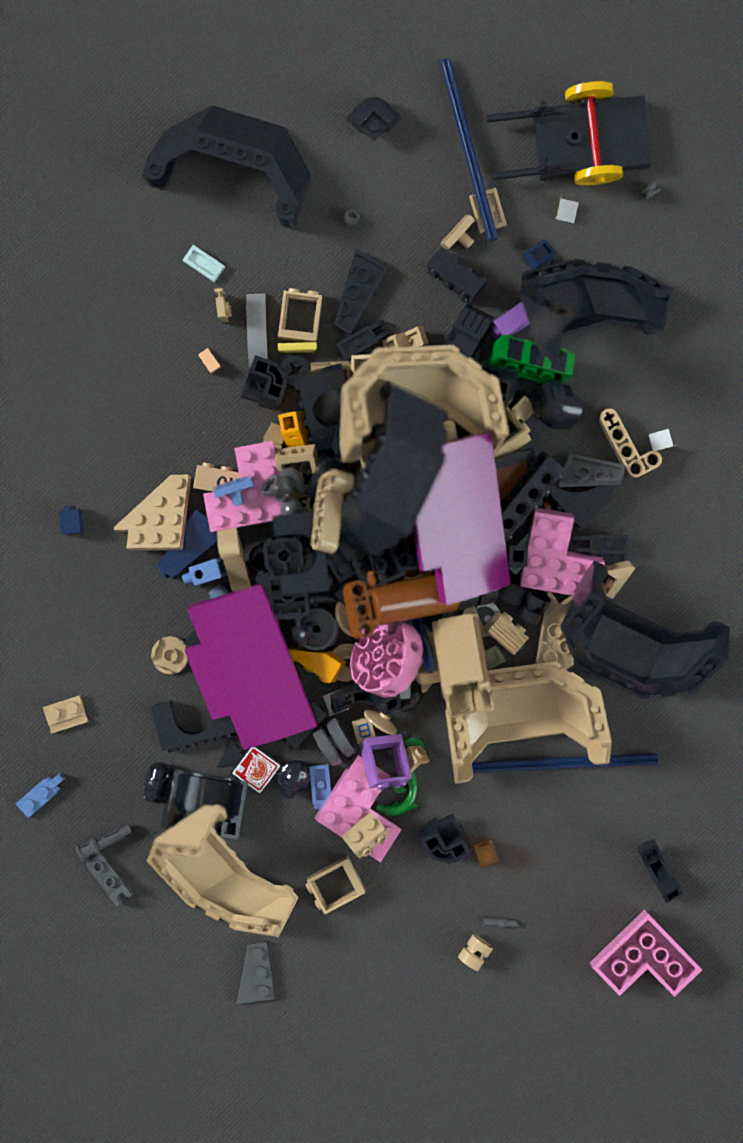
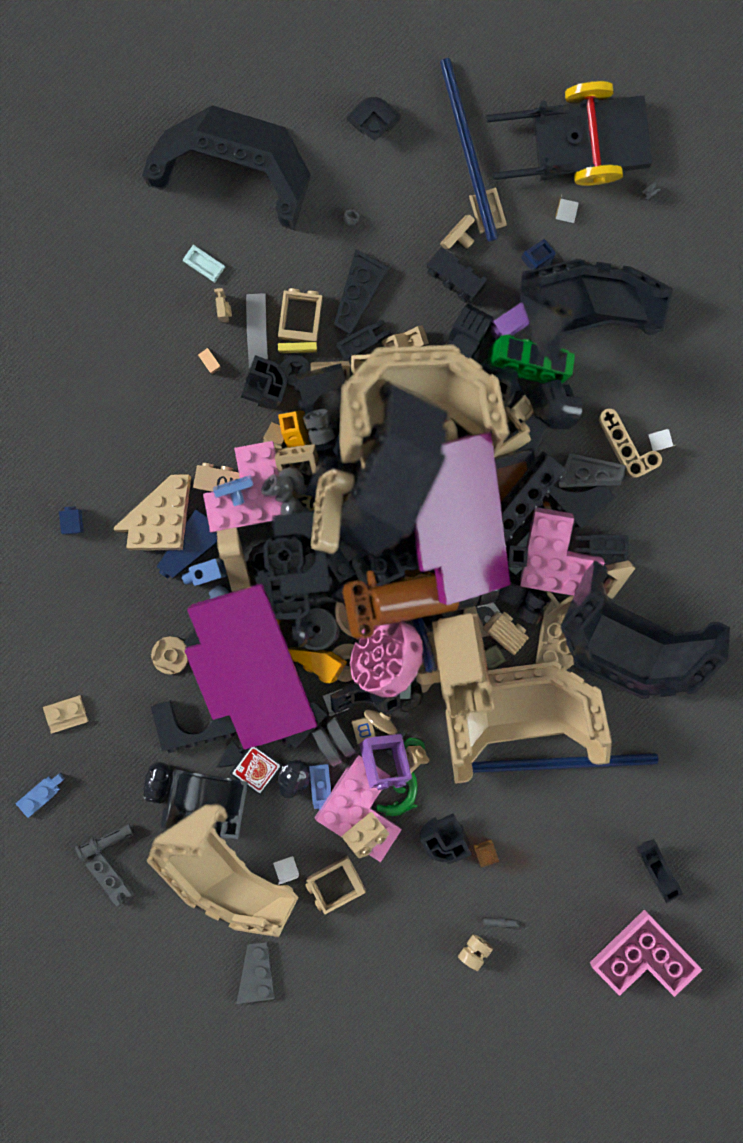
(286, 870): none -> white sticker
(319, 426): none -> dark grey wheel

